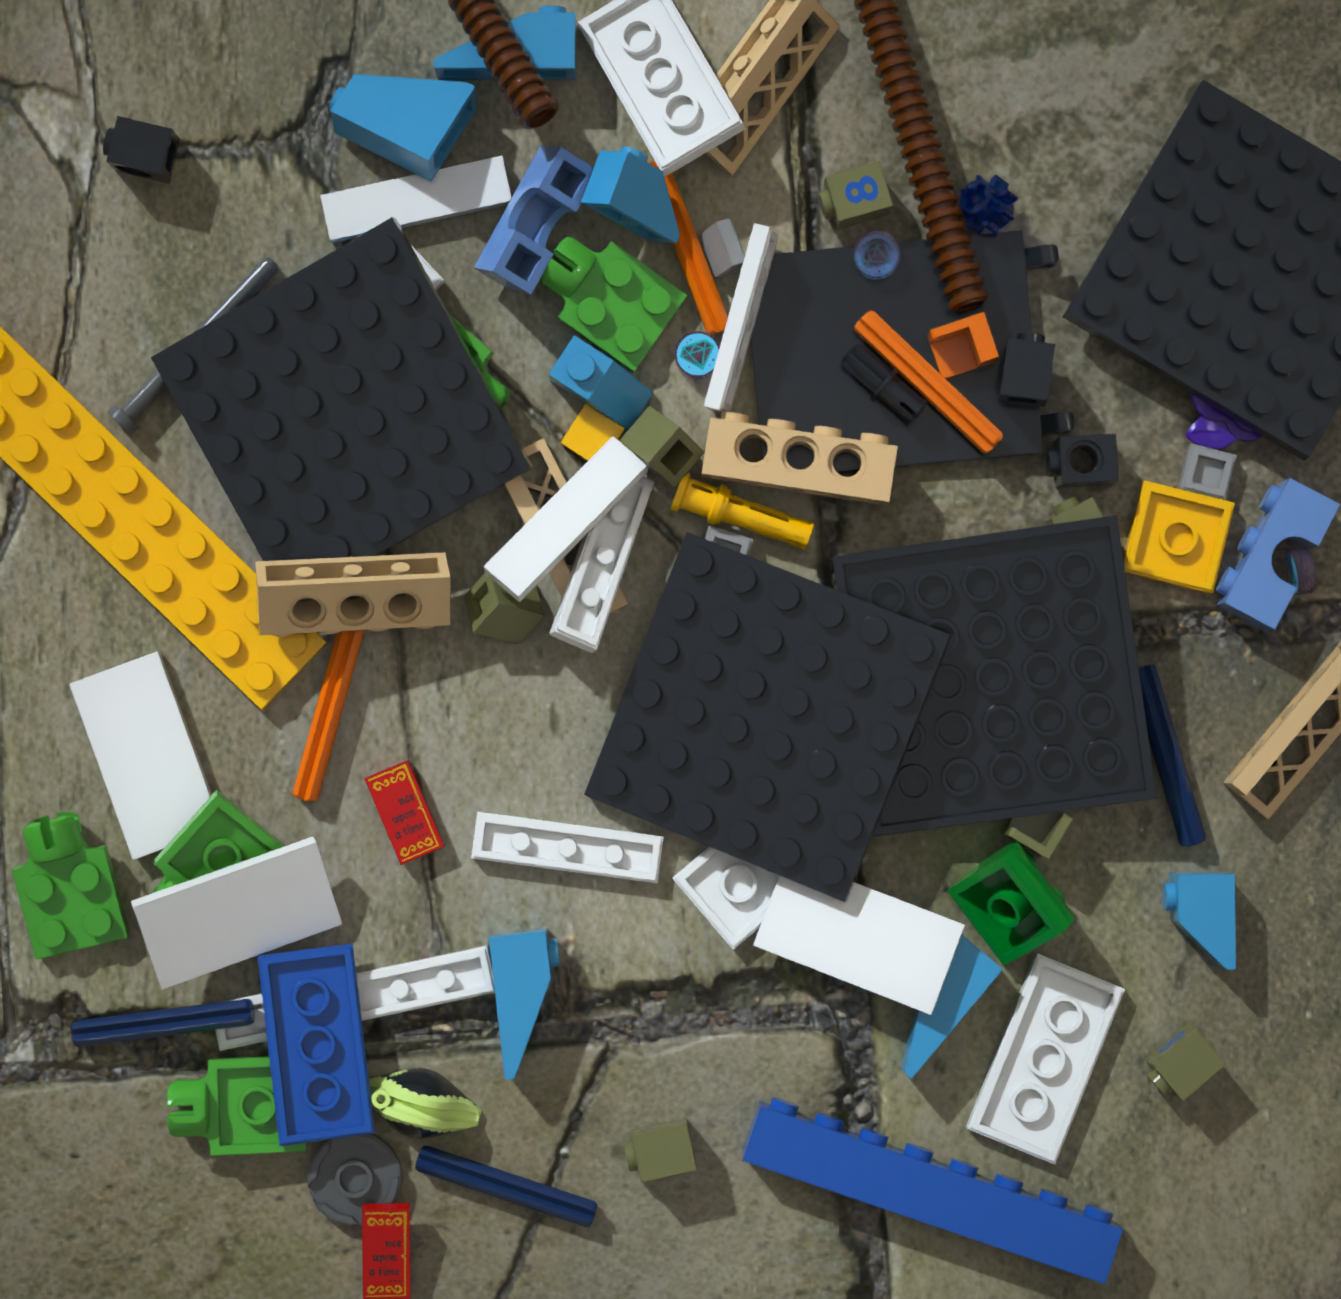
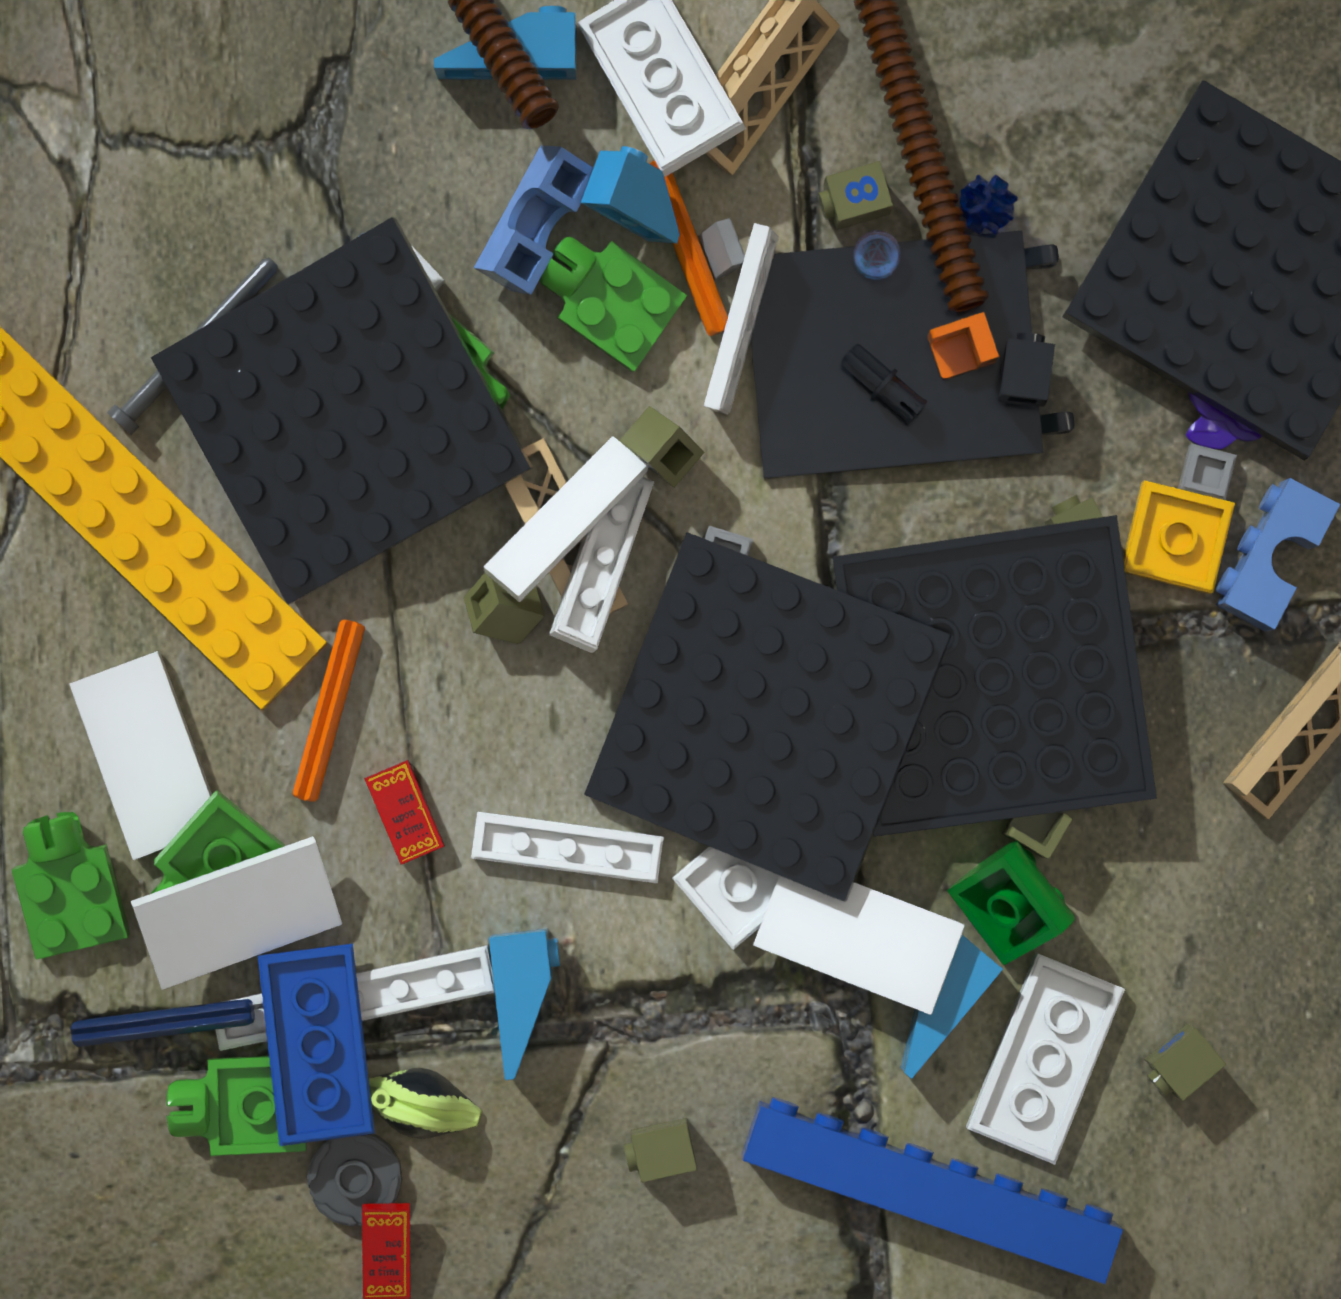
(141, 149): black brick -> none
(332, 580): tan brick -> none
(404, 118): dark azure slope -> none
(416, 200): white tile -> none
(506, 1186): dark blue axle -> none
(590, 432): yellow tile -> none
(600, 383): dark azure slope -> none
(696, 355): tile -> none
(720, 505): yellow pin -> none
(869, 485): tan brick -> none
(928, 382): orange axle -> none
(1104, 458): black brick -> none
(1170, 760): dark blue axle -> none
(1205, 912): dark azure slope -> none
(1300, 570): clear purple tile -> none

